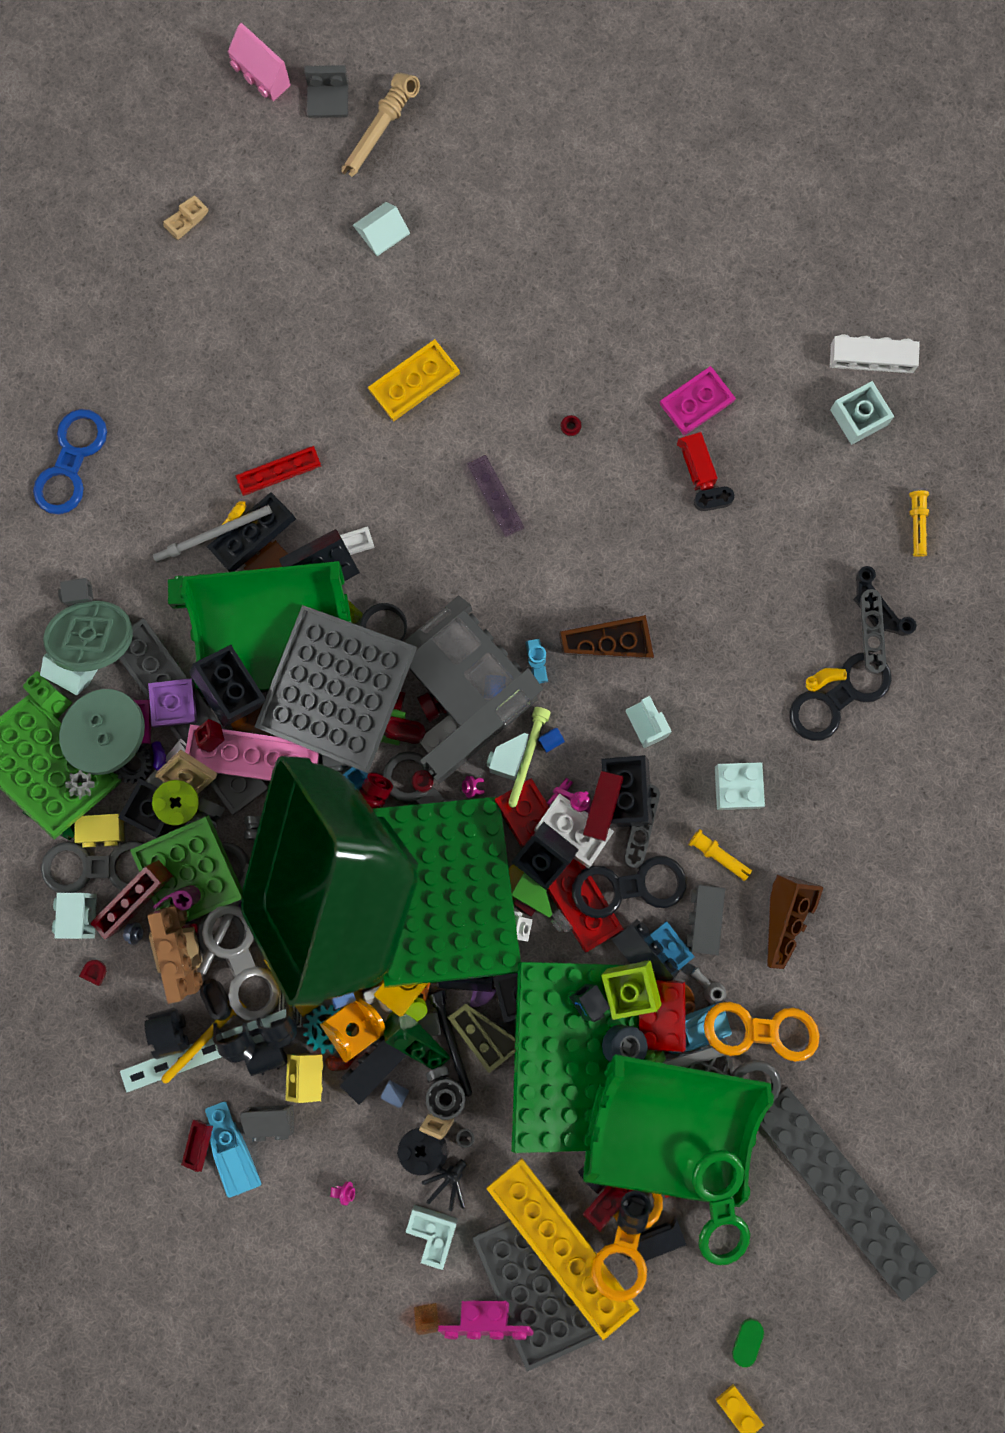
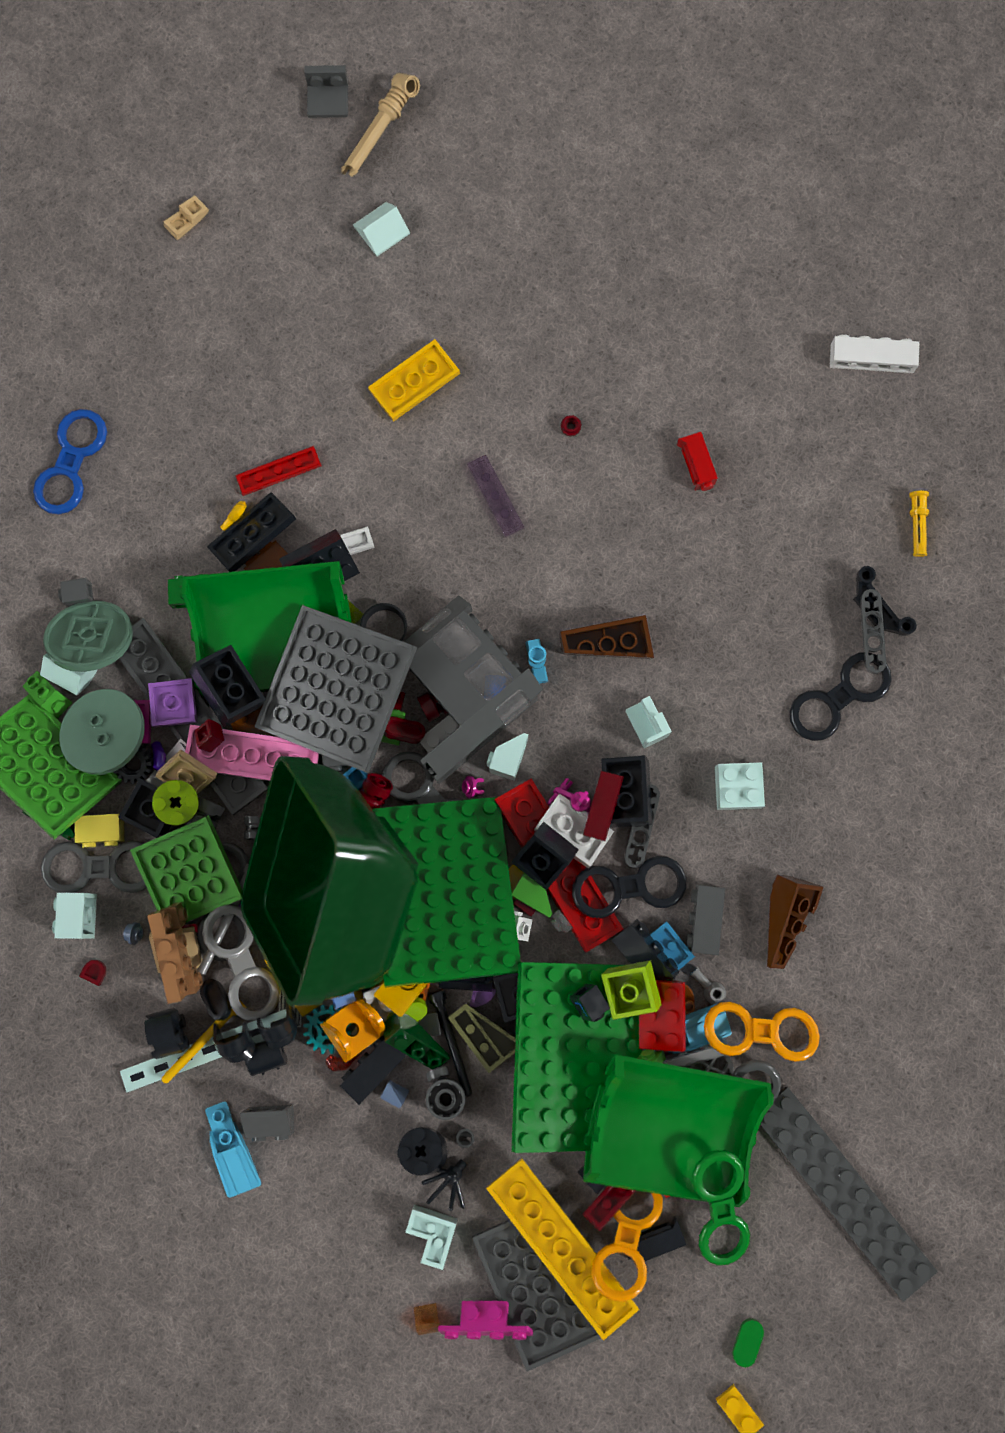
(80, 790): light grey gear -> none
(131, 899): dark red brick -> none
(175, 549): light grey bar -> none
(179, 898): magenta panel -> none
(197, 1145): dark red tile -> none
(258, 63): bright pink slope -> none
(304, 1077): light yellow brick -> none
(345, 1193): dark pink plate -> none
(422, 781): dark red tile -> none
(435, 1126): tan slope -> none
(540, 716): yellowish green piece -> none
(551, 740): blue brick -> none
(633, 1042): black wheel -> none
(634, 1212): black wheel -> none
(697, 401): dark pink plate -> none
(711, 849): yellow pin -> none
(713, 494): black beam -> none
(824, 677): yellow arm -> none
(861, 412): light aqua brick -> none

